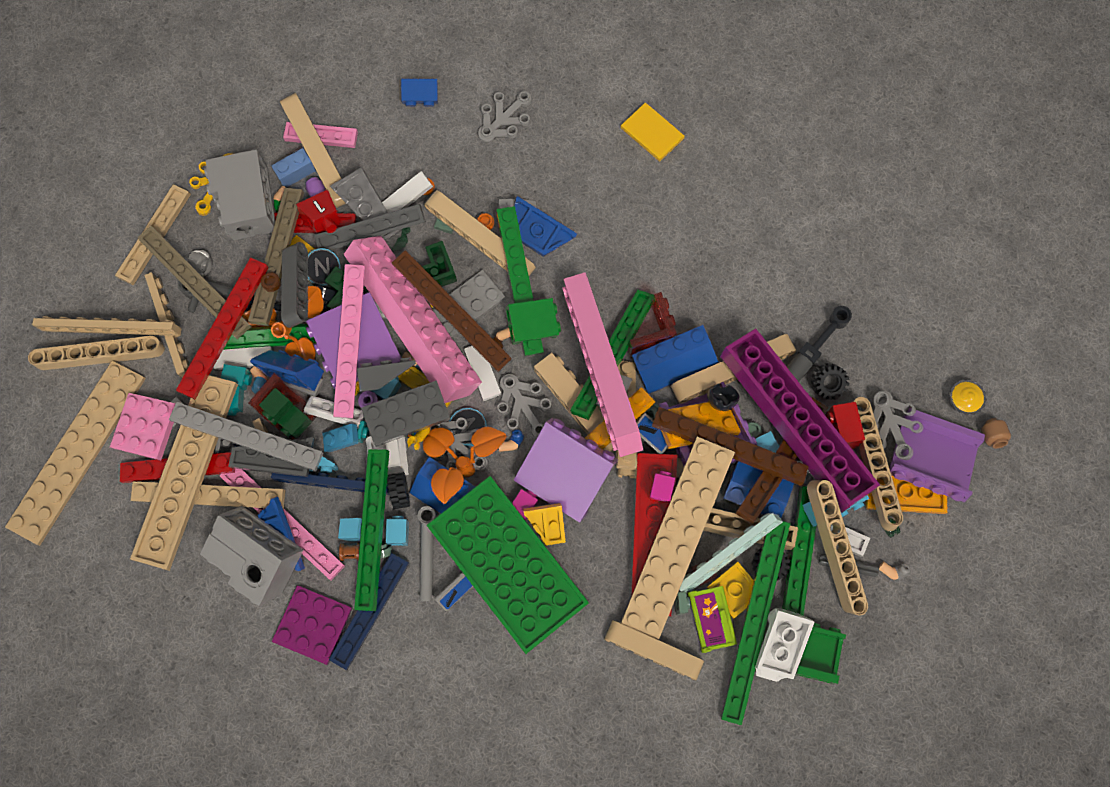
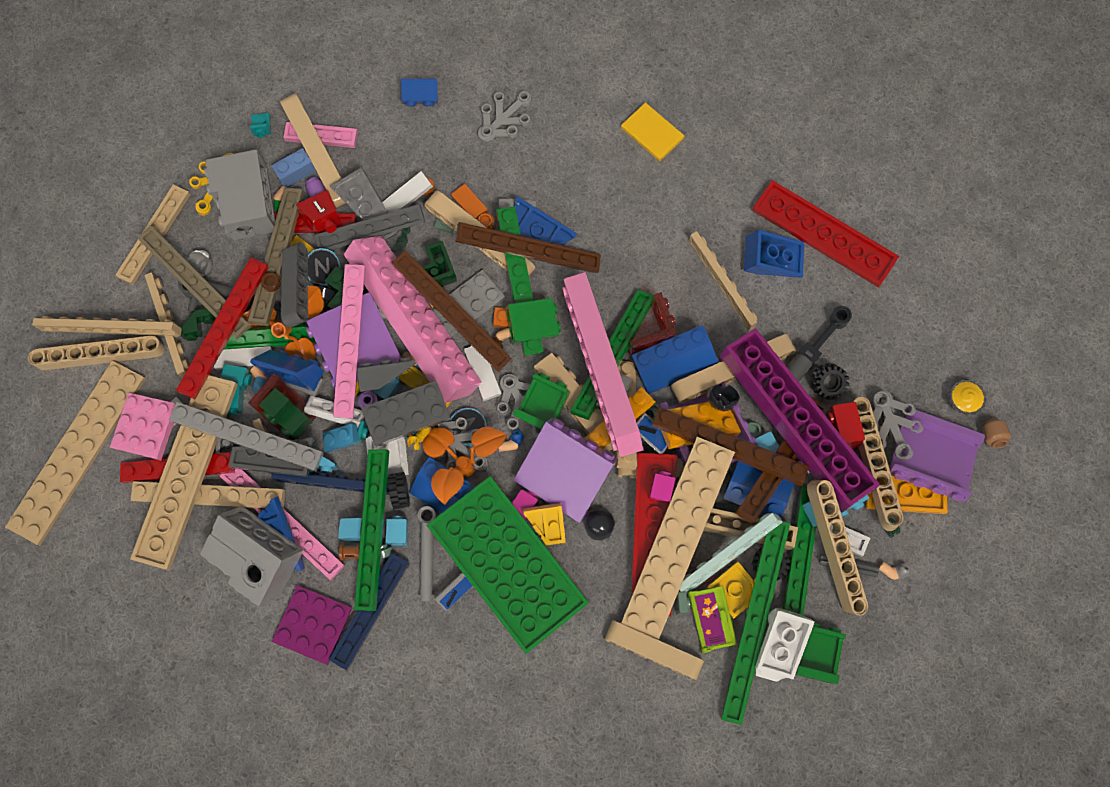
(193, 326): none -> dark green slope
(261, 125): none -> teal bracket
(468, 201): none -> orange tile
(500, 318): none -> orange plate
(527, 247): none -> reddish brown tile
(542, 401): none -> green panel
(599, 524): none -> black hair
(720, 276): none -> tan plate
(773, 255): none -> blue slope
(825, 233): none -> red plate

